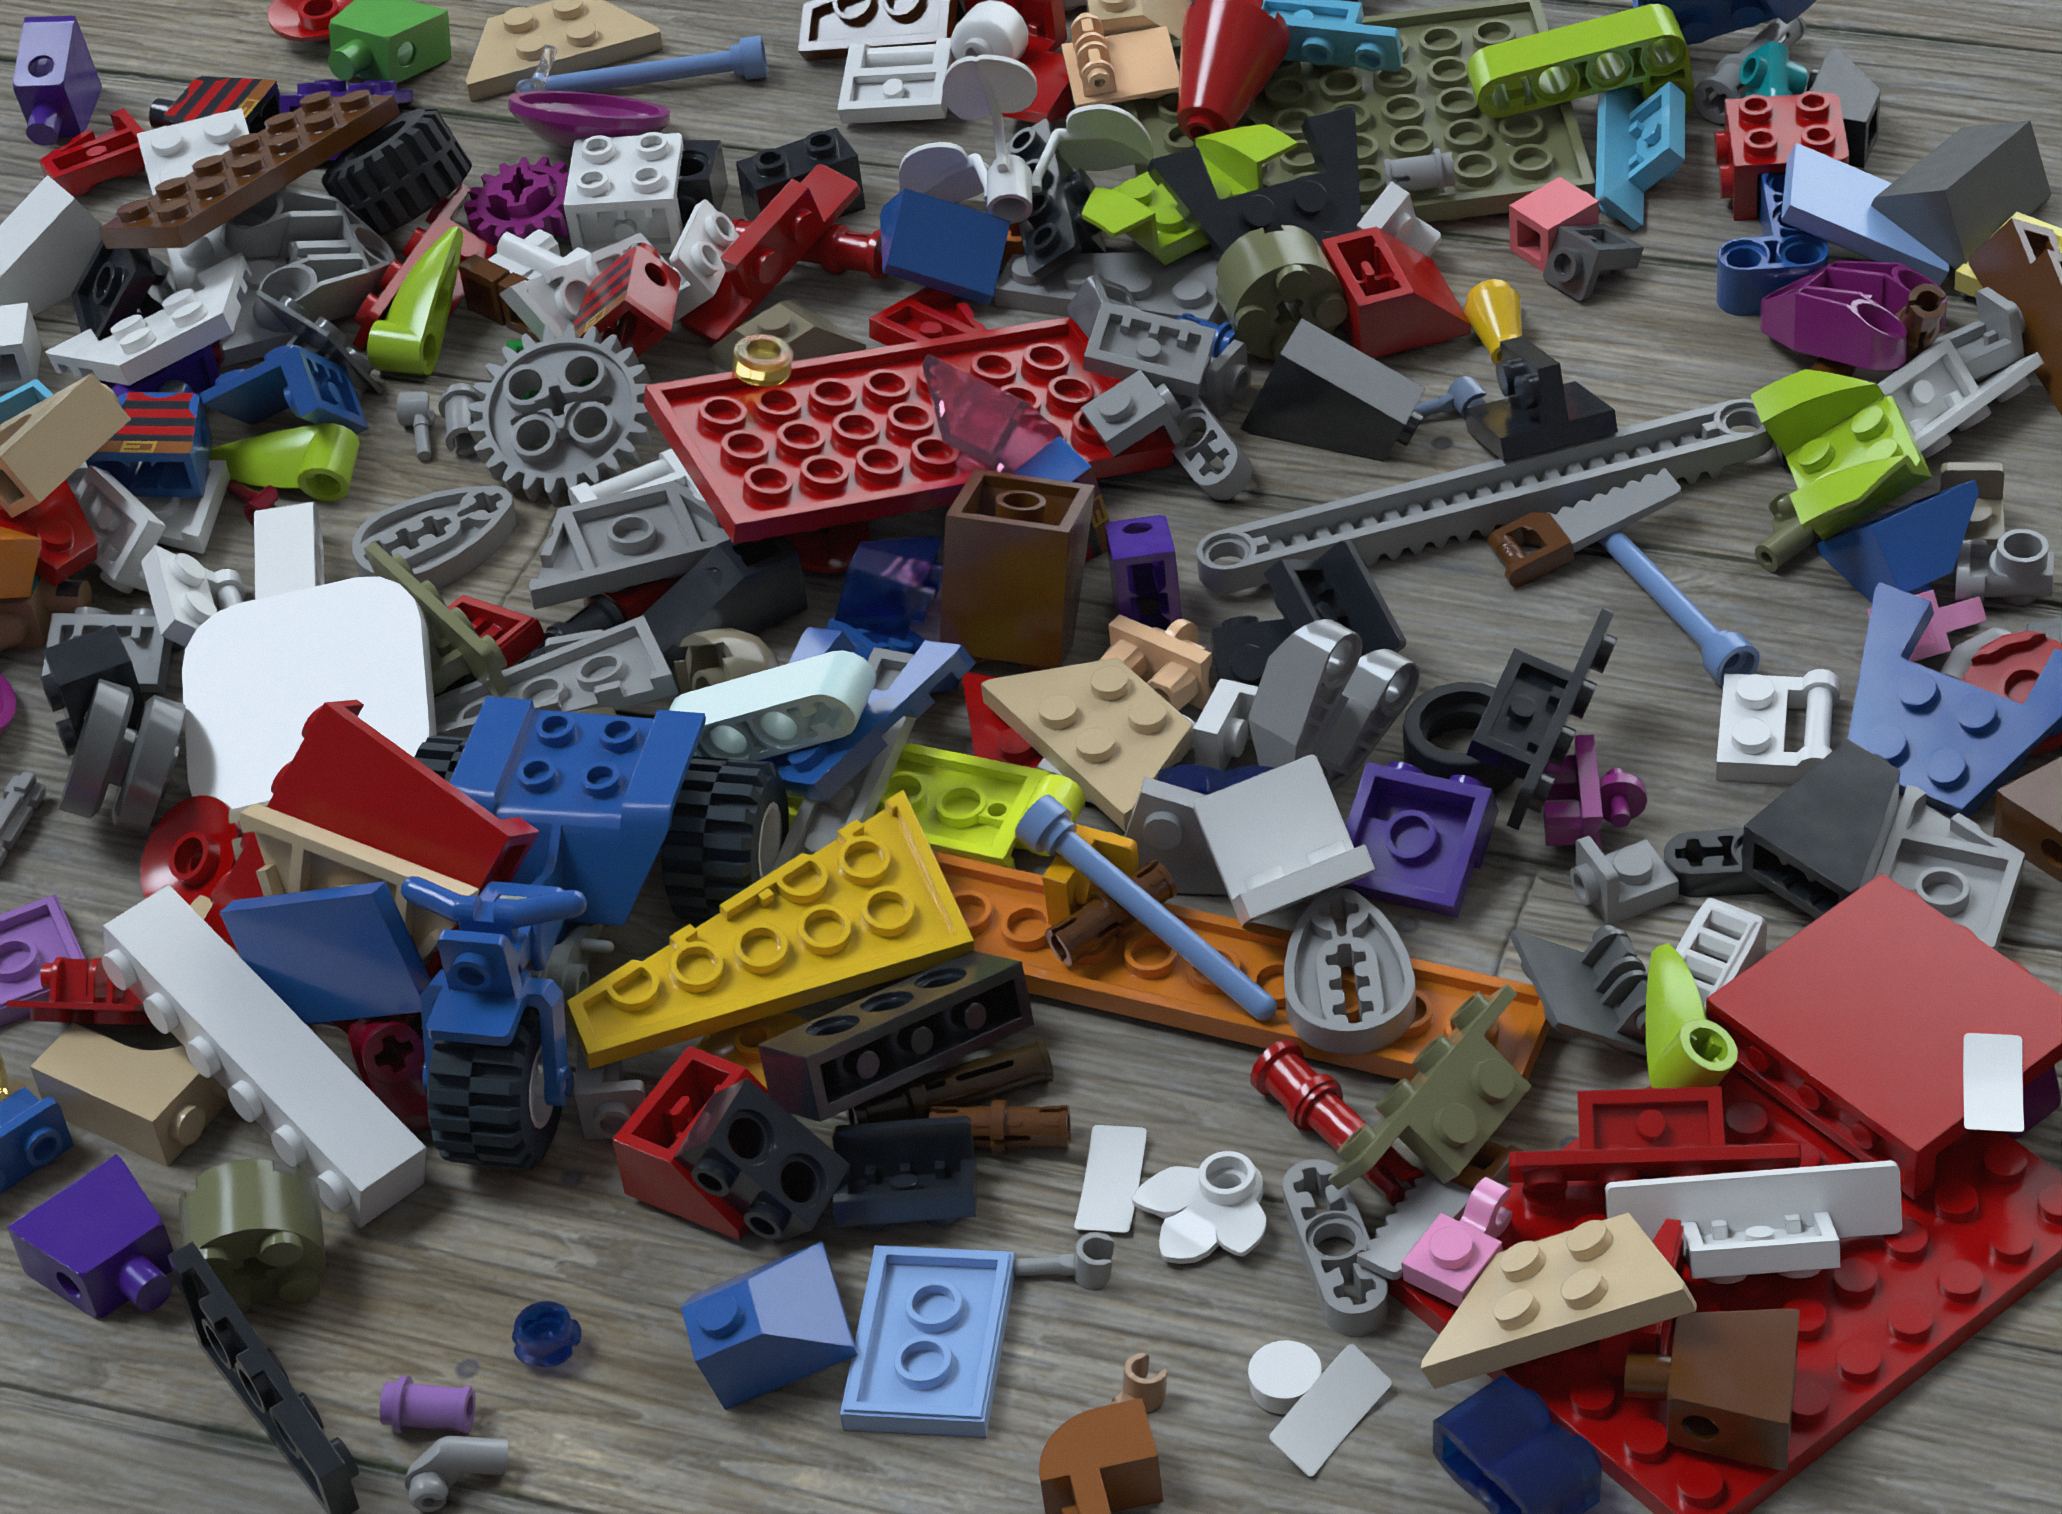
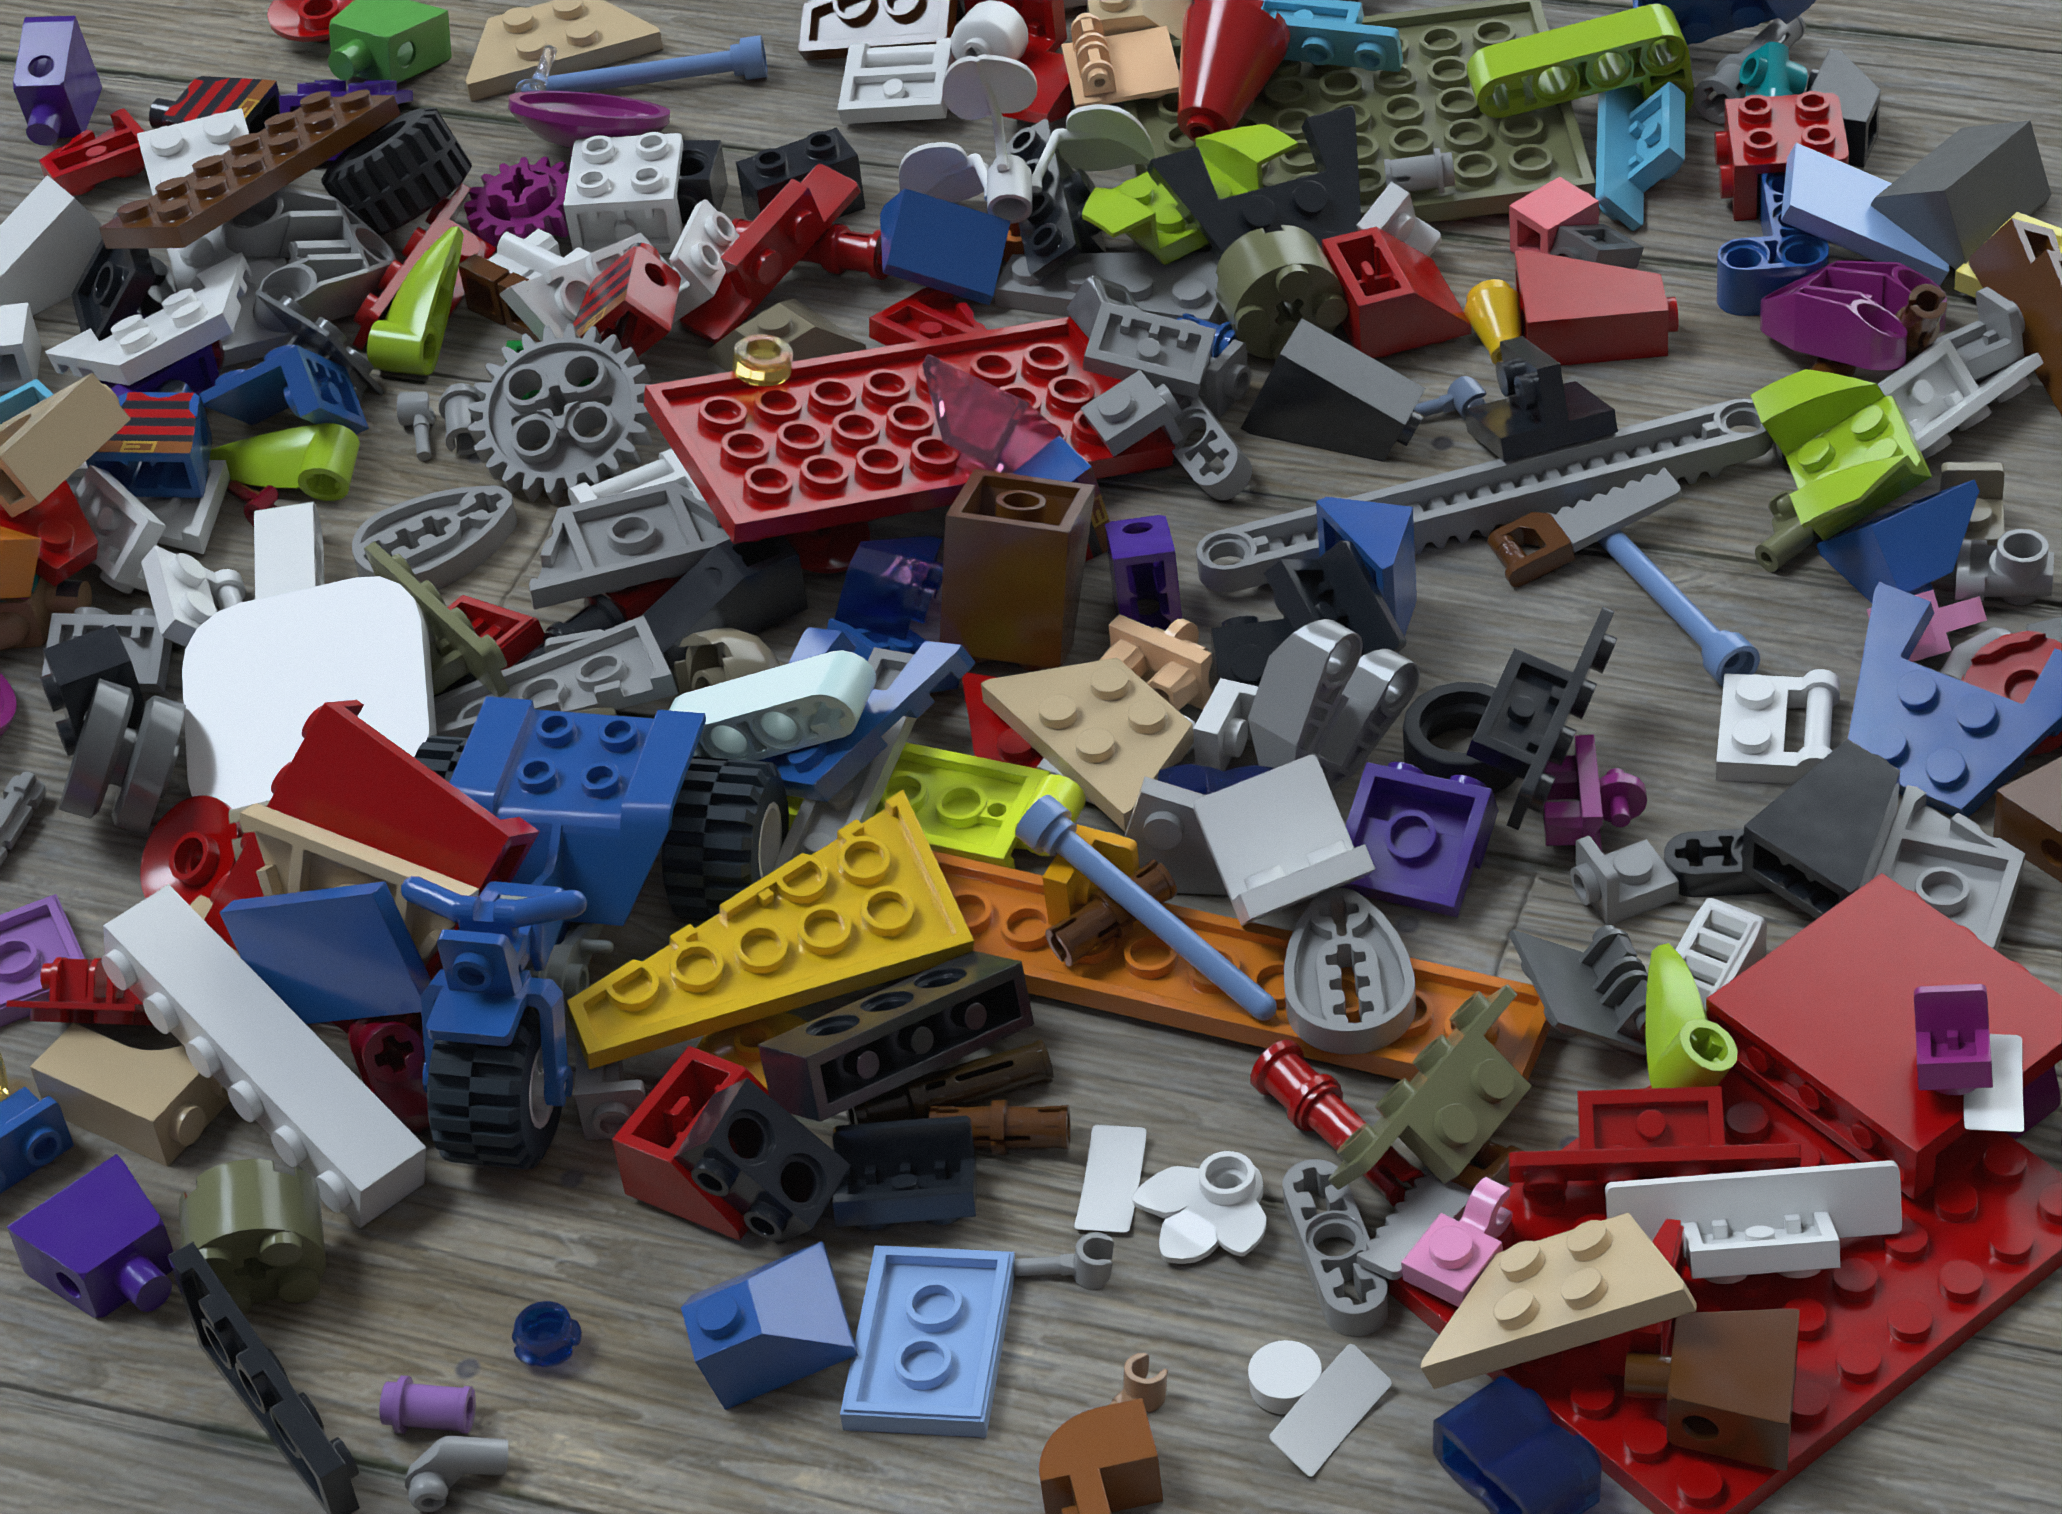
(1384, 542): none -> blue slope
(1592, 309): none -> slope
(1952, 1038): none -> magenta bracket

